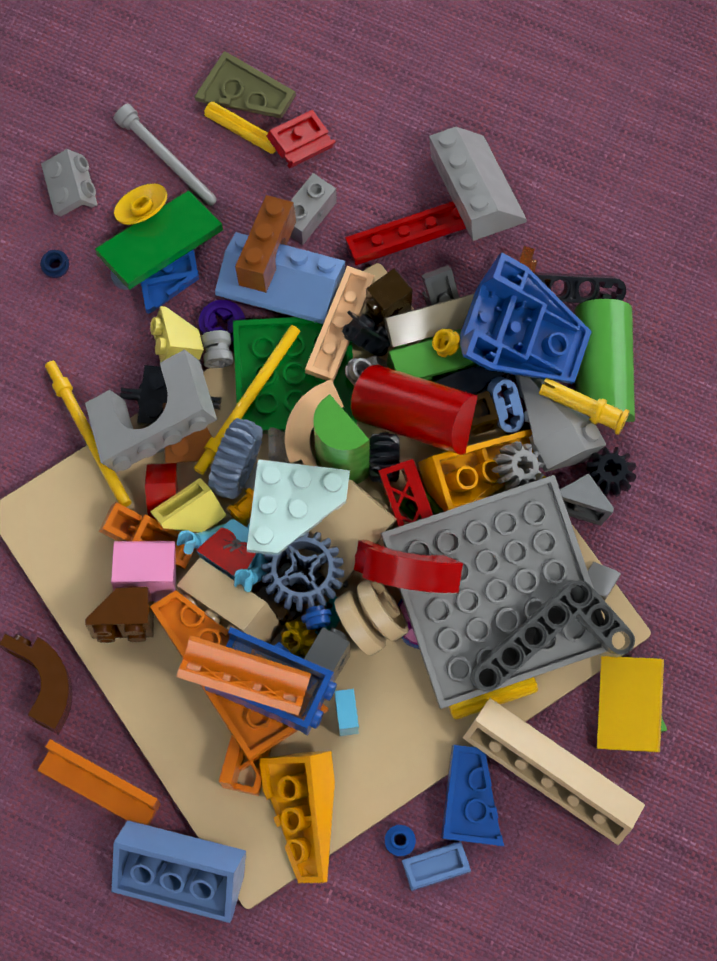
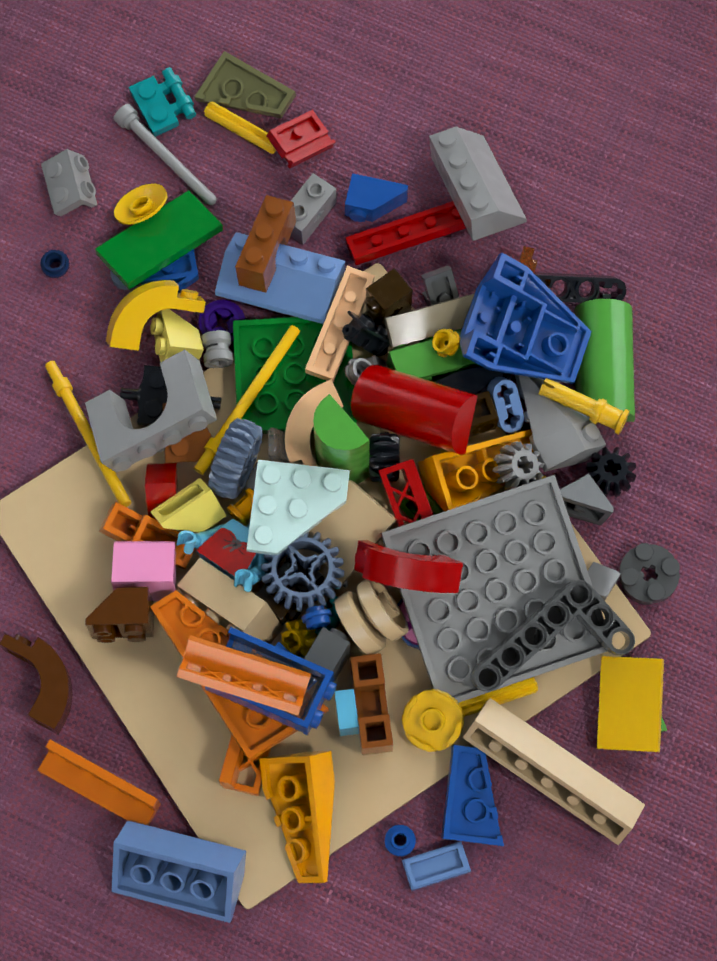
(142, 303): none -> yellow arch
(155, 108): none -> teal plate
(371, 704): none -> dark orange arch
(373, 198): none -> blue slope
(433, 720): none -> yellow tile
(665, 568): none -> dark grey plate

